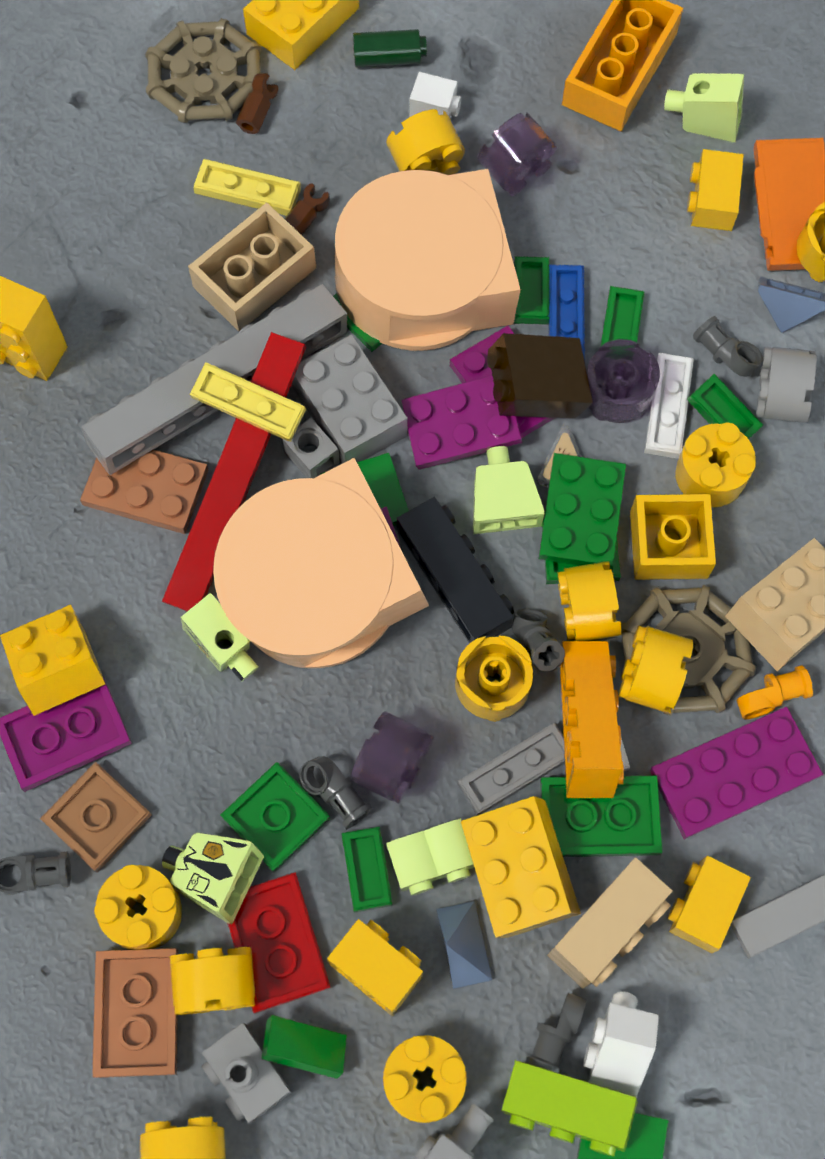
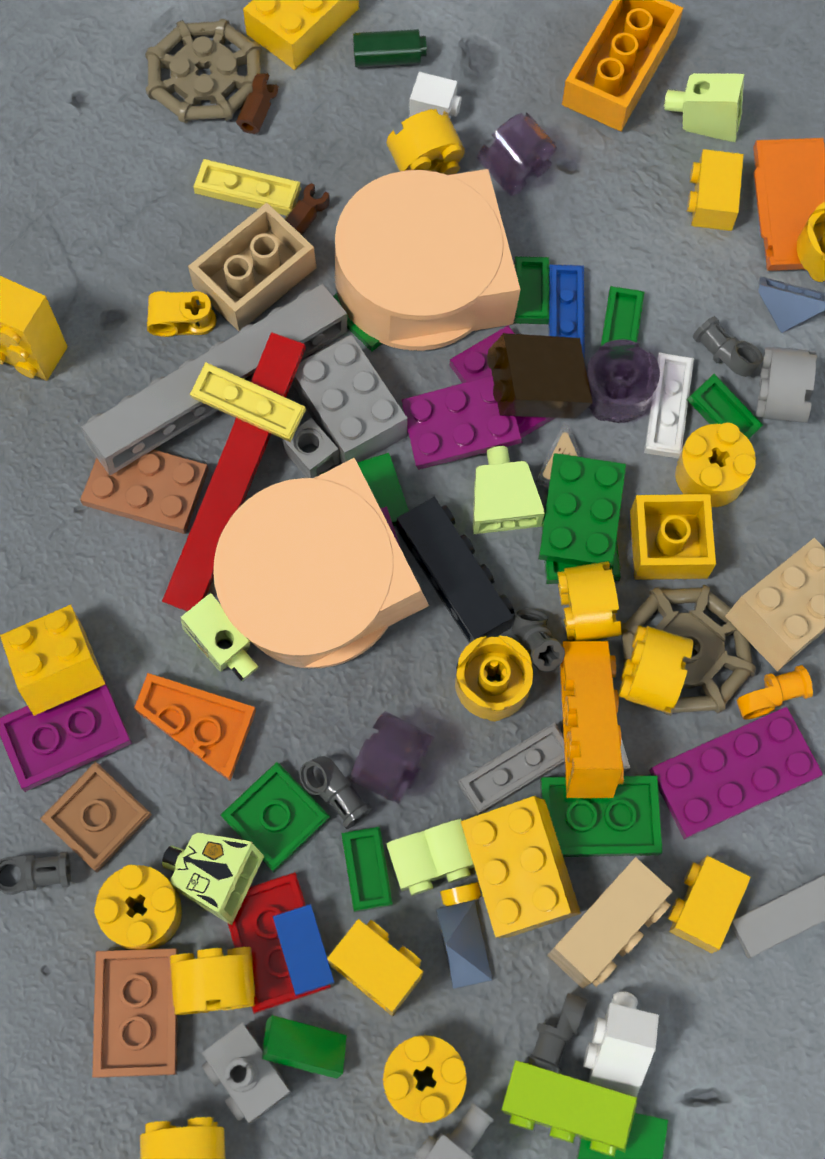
(178, 312): none -> yellow piece
(197, 720): none -> orange wing
(303, 950): none -> blue tile
(460, 894): none -> yellow tile

